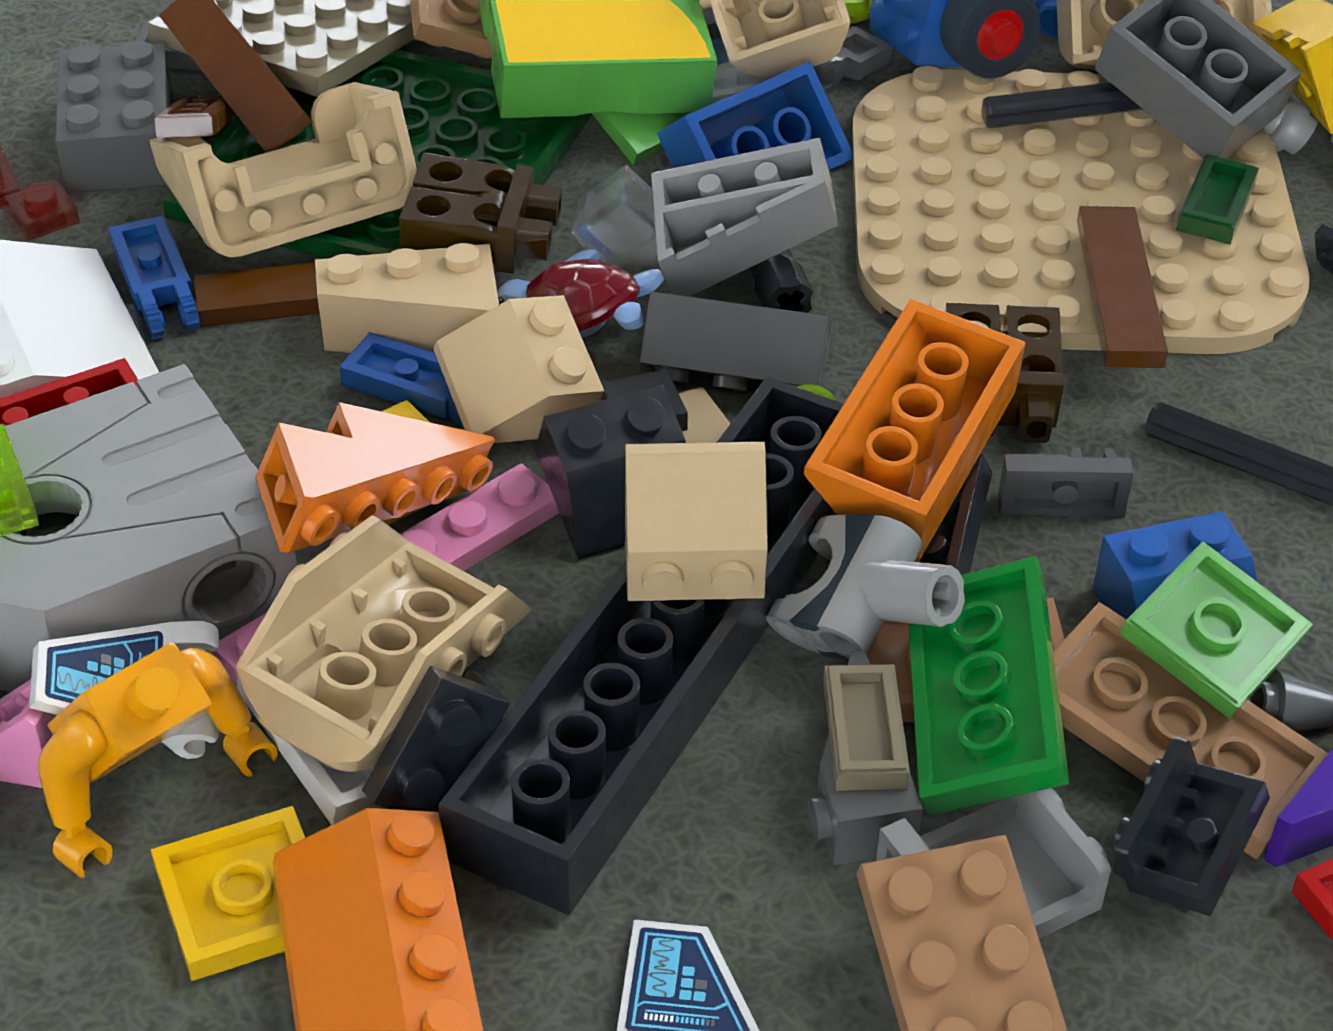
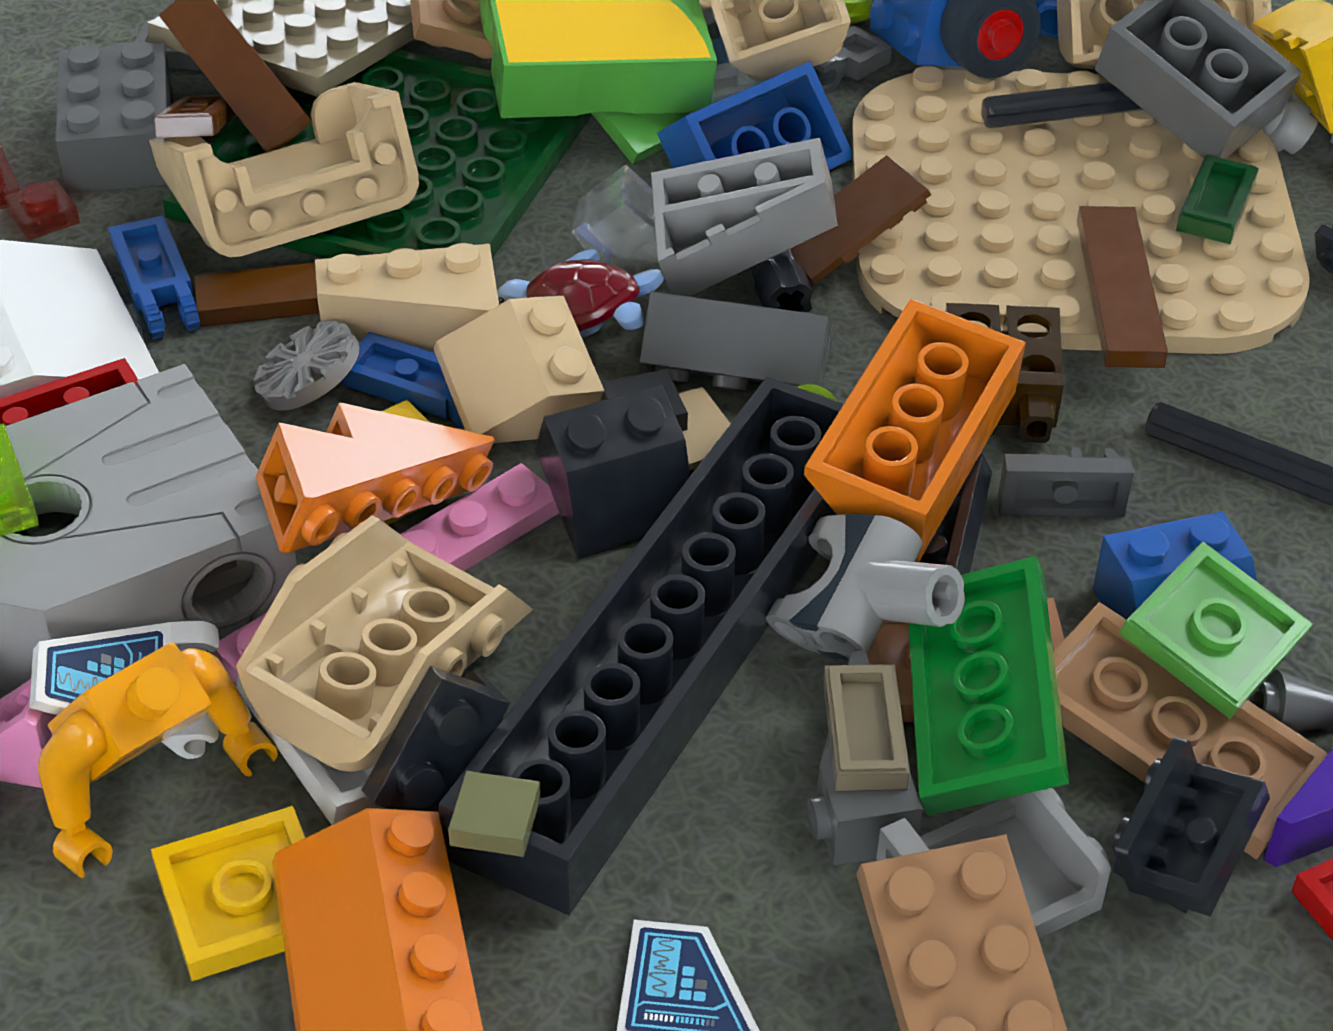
(306, 365): none -> light grey wheel
(480, 205): dark brown hips -> none
(494, 813): none -> olive tile
(695, 521): tan slope -> none
(863, 212): none -> reddish brown piece

